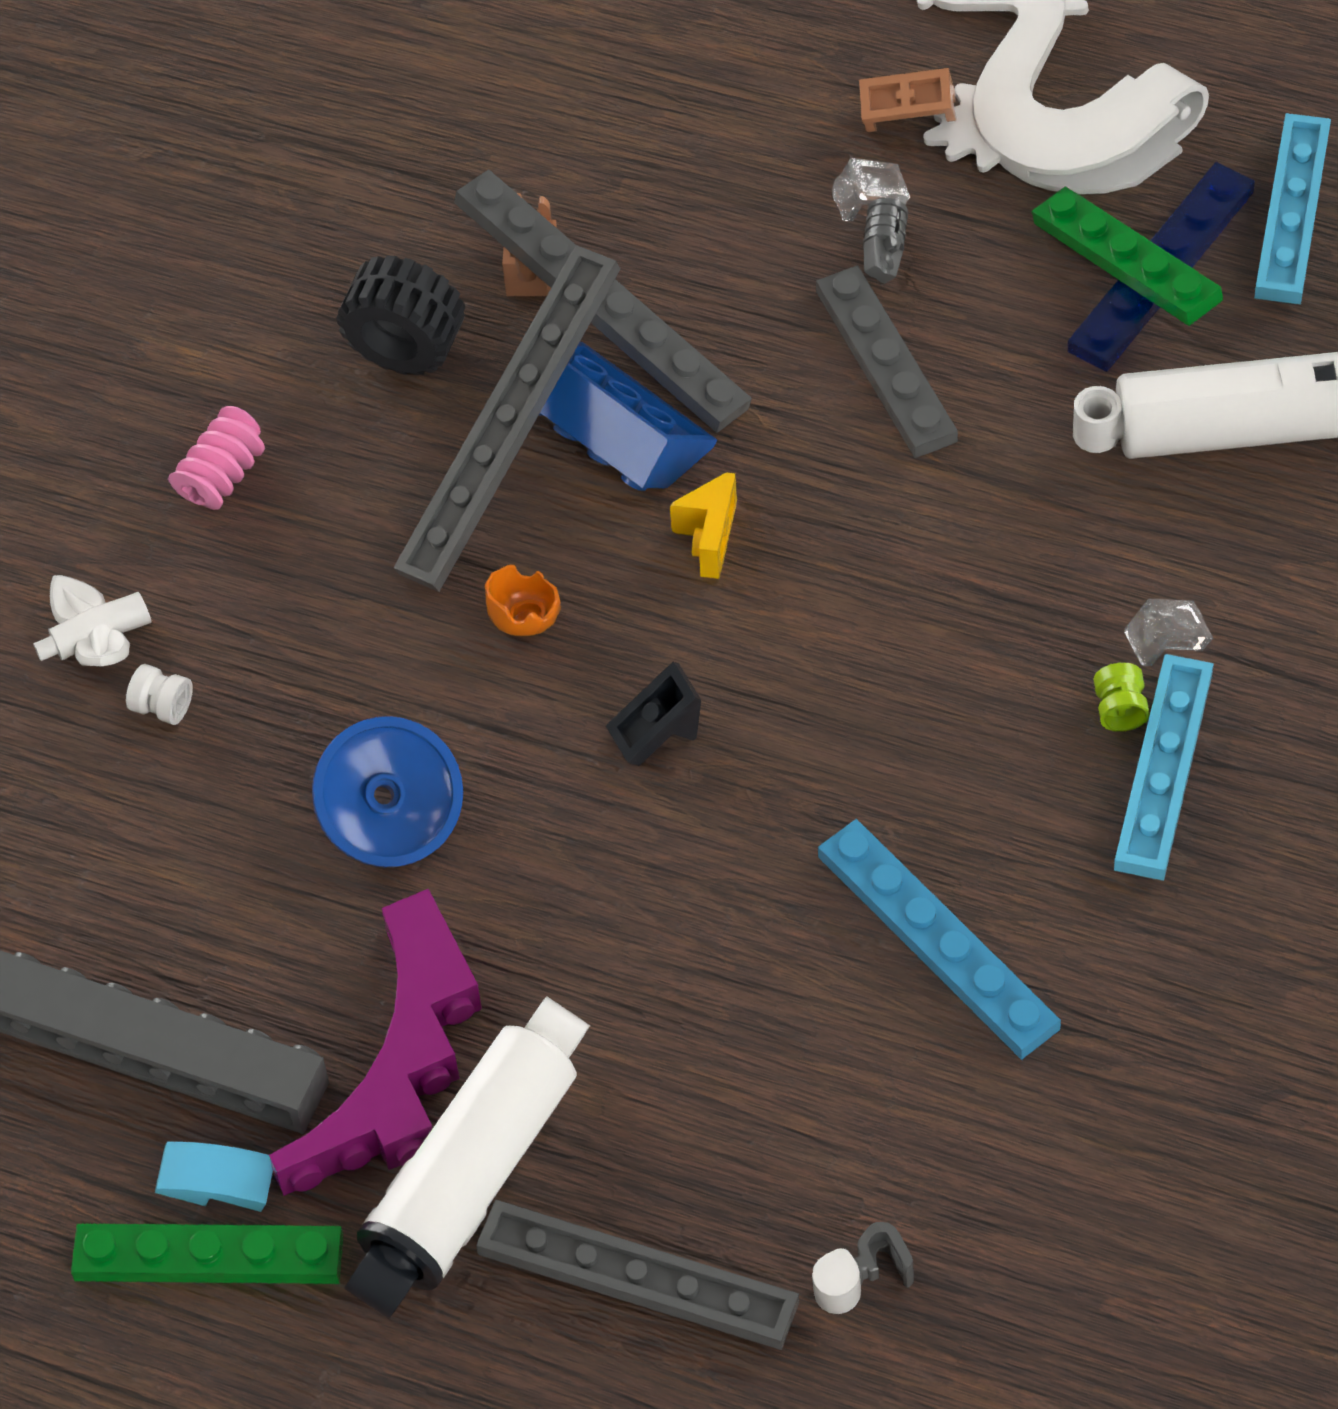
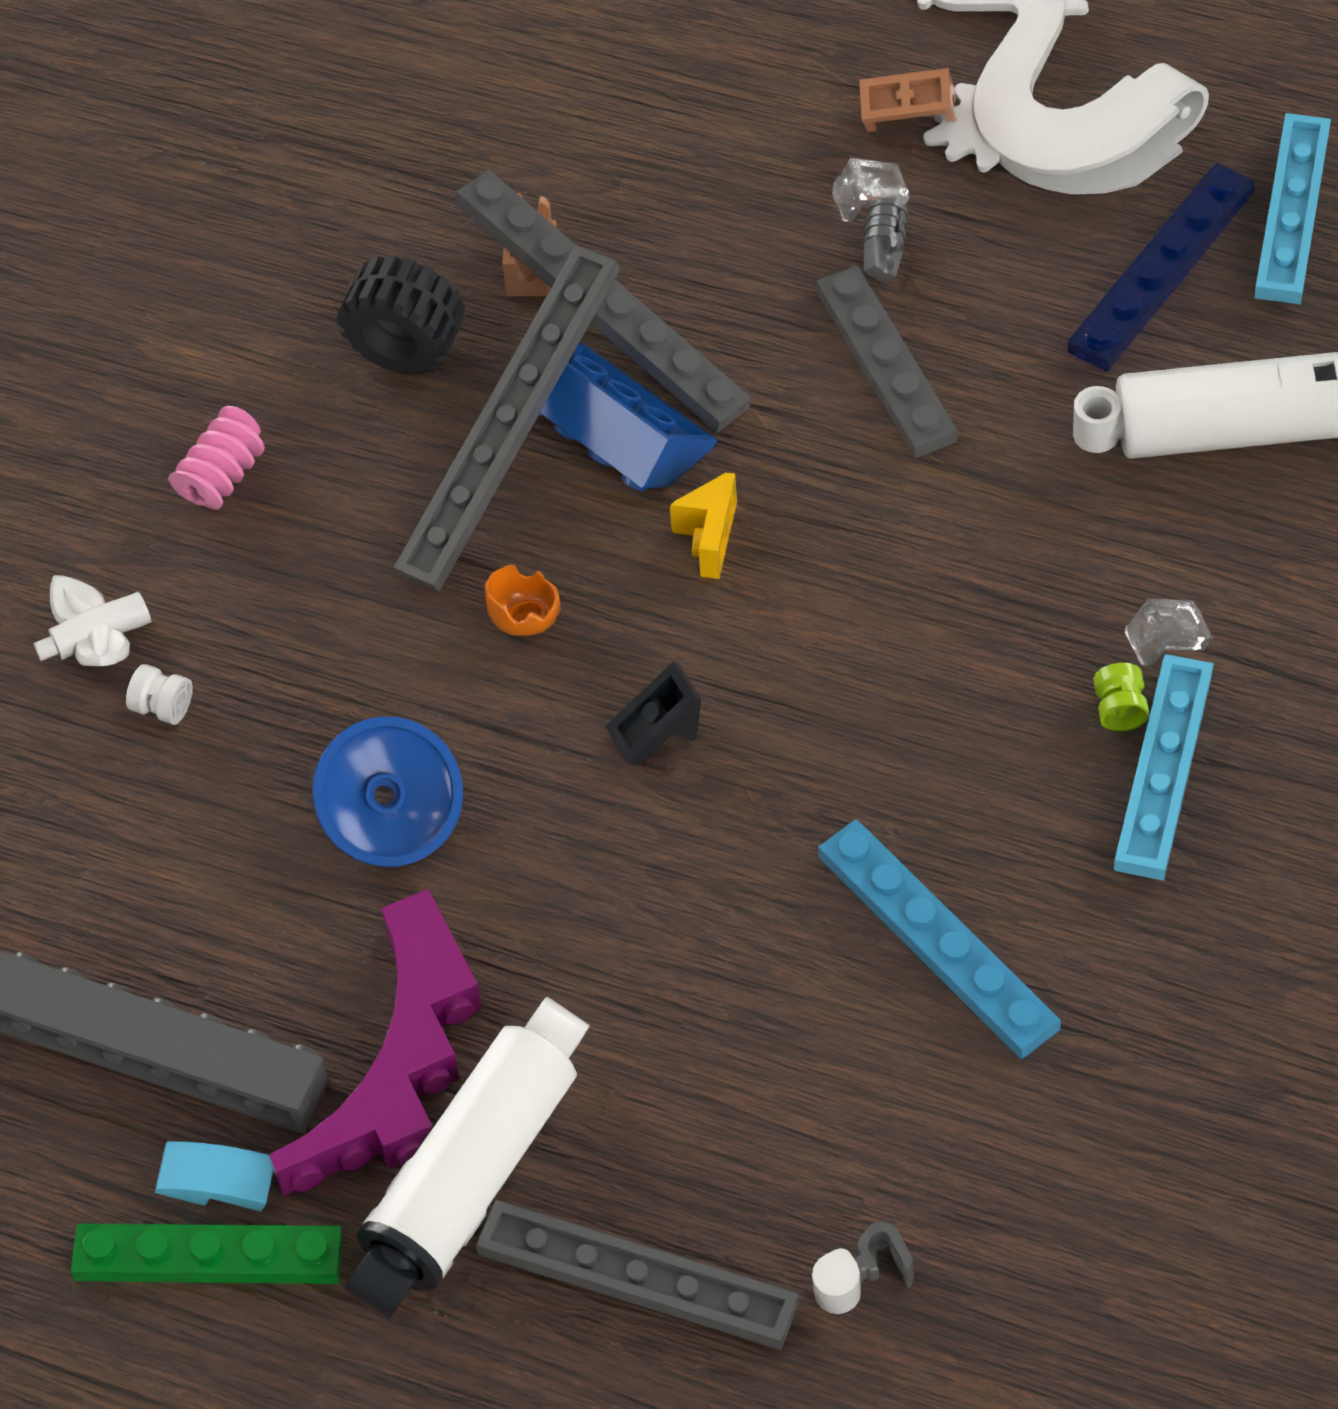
(1127, 256): green plate -> none

